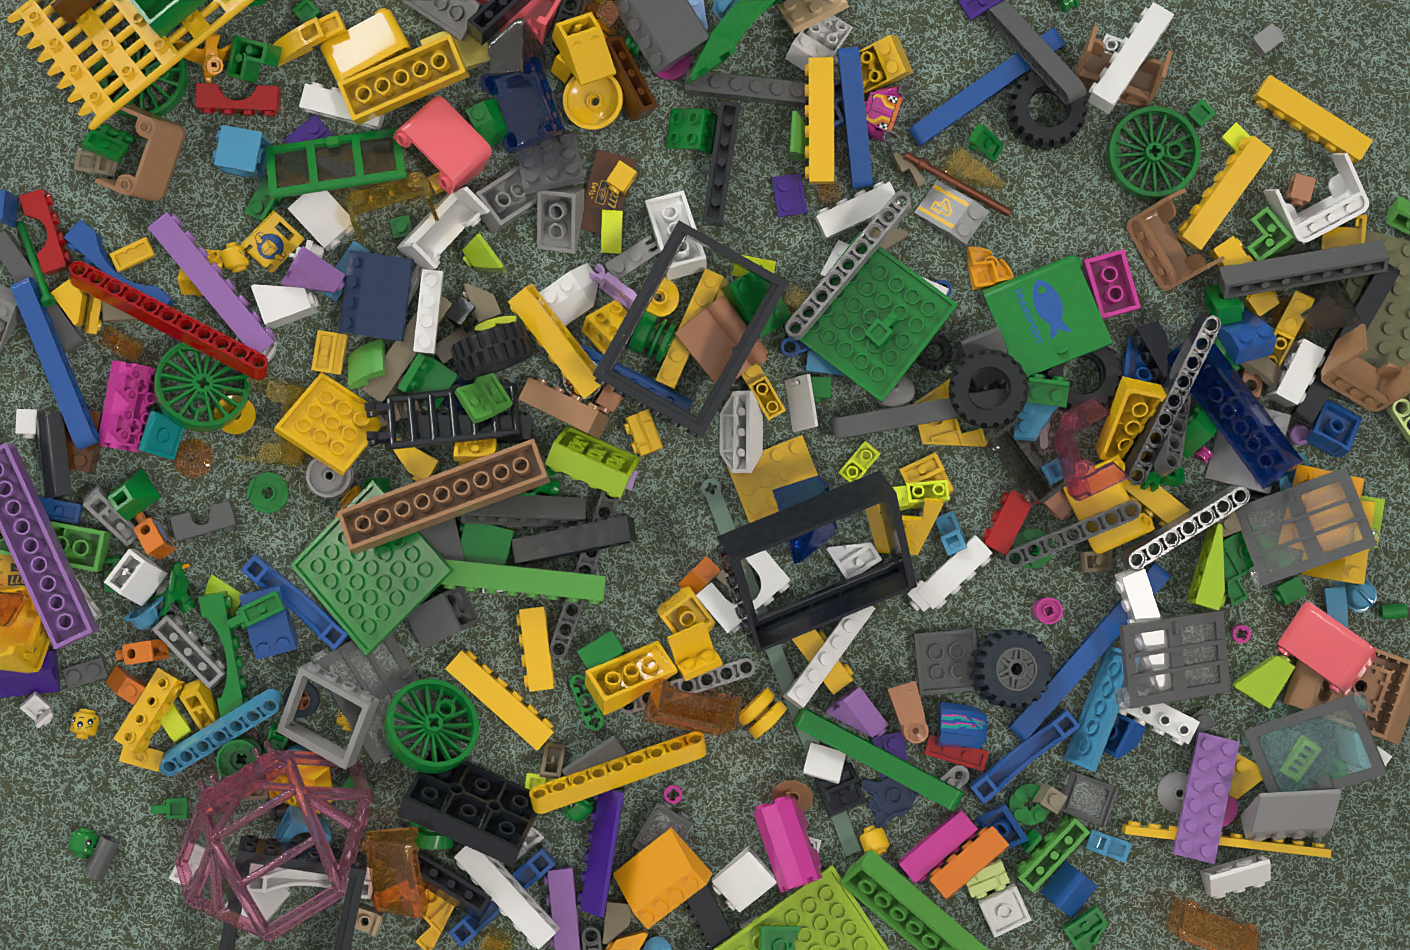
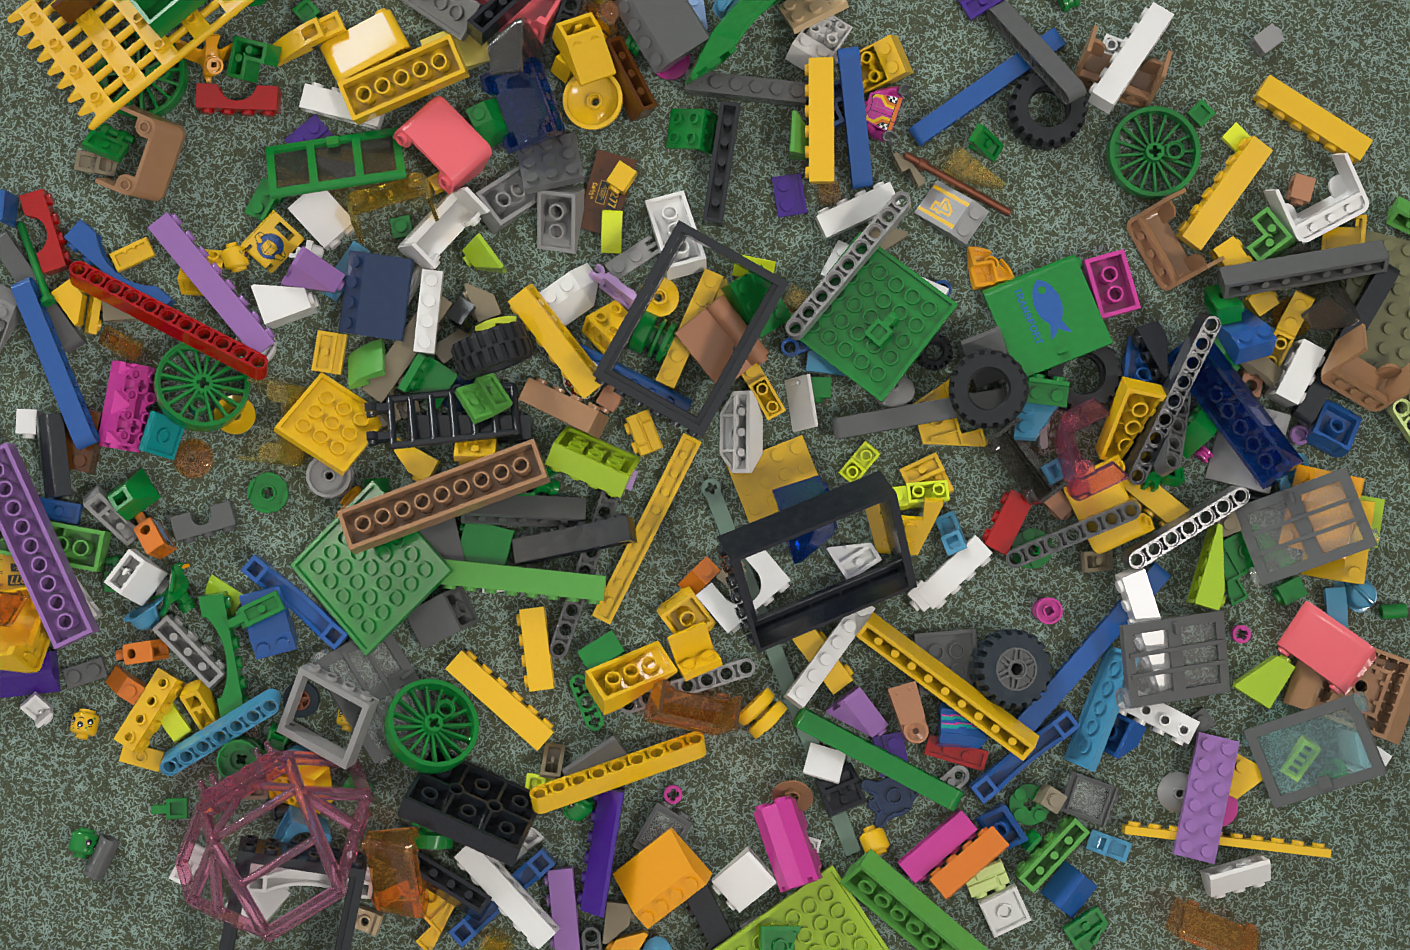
(241, 152): dark azure brick -> none
(647, 527): none -> yellow plate
(948, 686): none -> yellow brick
(1290, 814): light grey slope -> none

